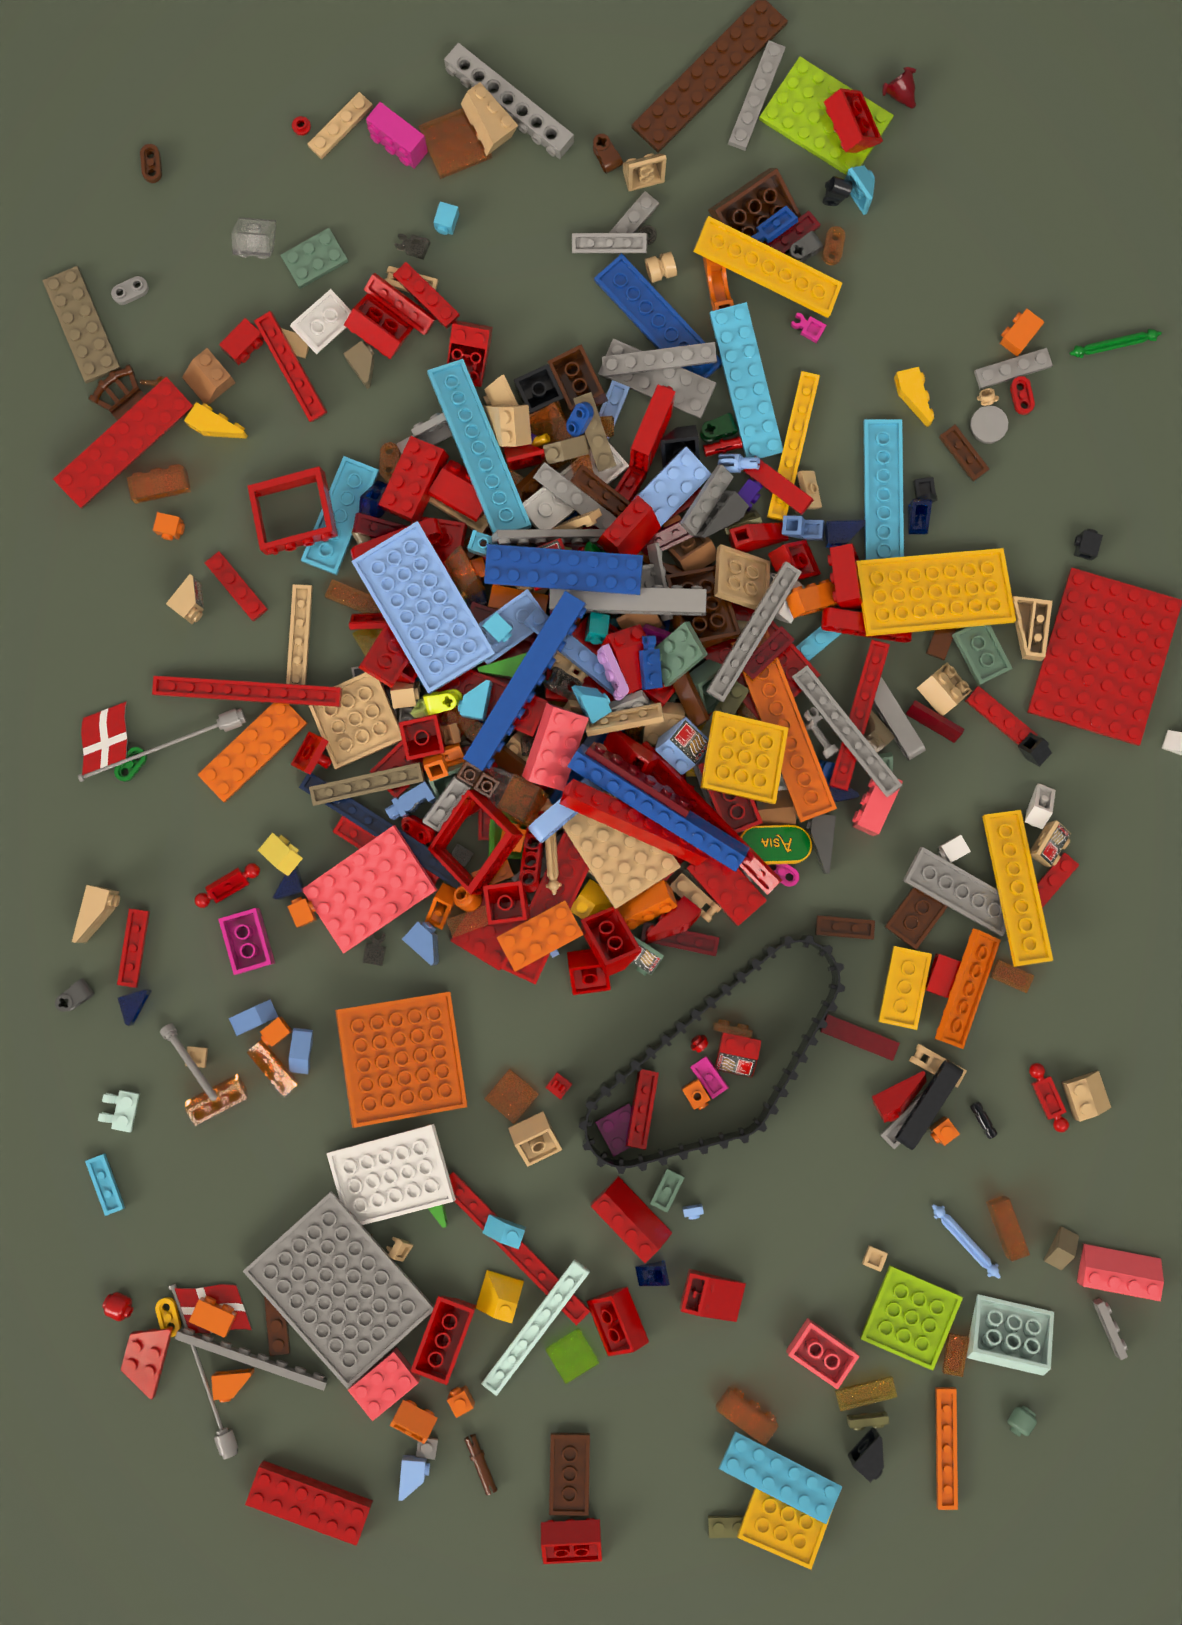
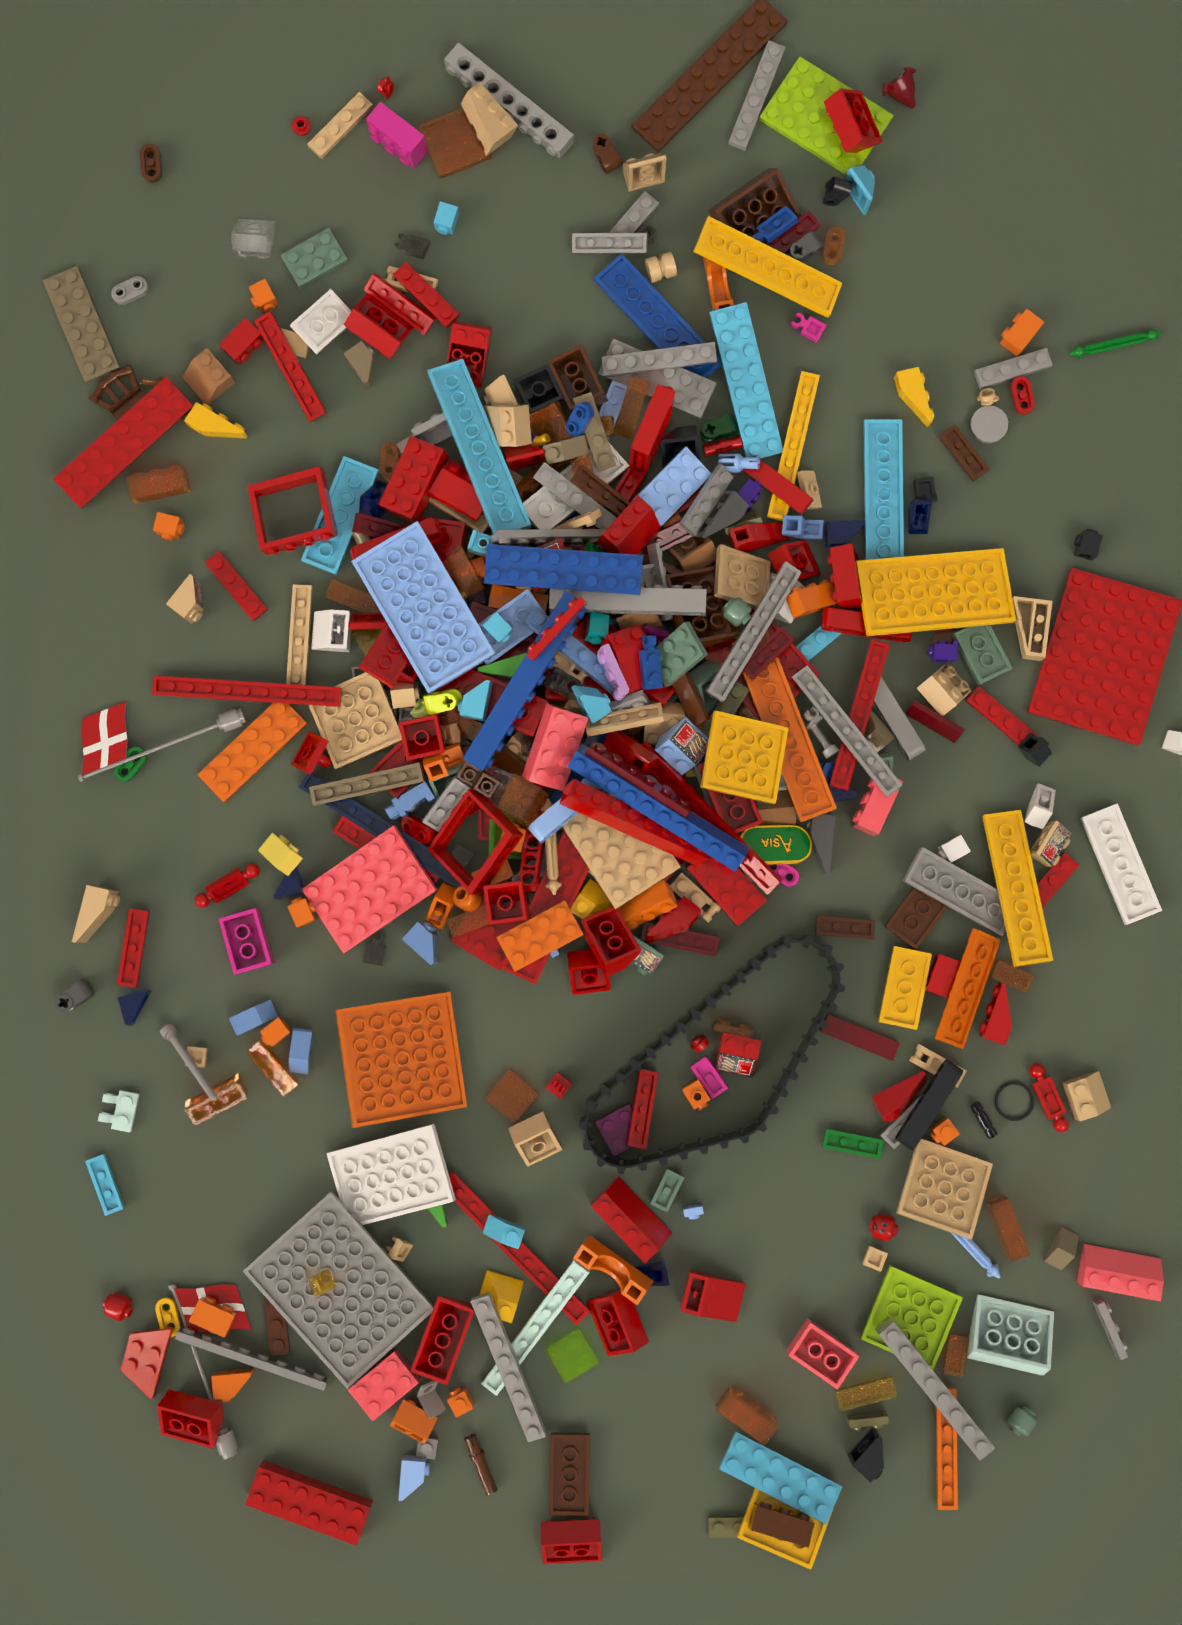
(190, 1418): none -> red slope
(263, 296): none -> orange brick
(321, 1283): none -> clear yellow slope
(331, 631): none -> white slope
(386, 87): none -> red plate
(430, 1399): none -> light grey bracket
(508, 1367): none -> light grey plate
(550, 634): none -> red plate
(596, 1256): none -> orange arch
(632, 407): none -> clear orange slope
(737, 612): none -> sand green head
(781, 1524): none -> reddish brown brick
(852, 1143): none -> green plate
(883, 1227): none -> red head
(935, 1389): none -> light grey brick
(943, 651): none -> dark purple brick
(944, 1188): none -> tan plate
(998, 1019): none -> red slope
(1031, 1097): none -> black piece
(1121, 864): none -> white plate

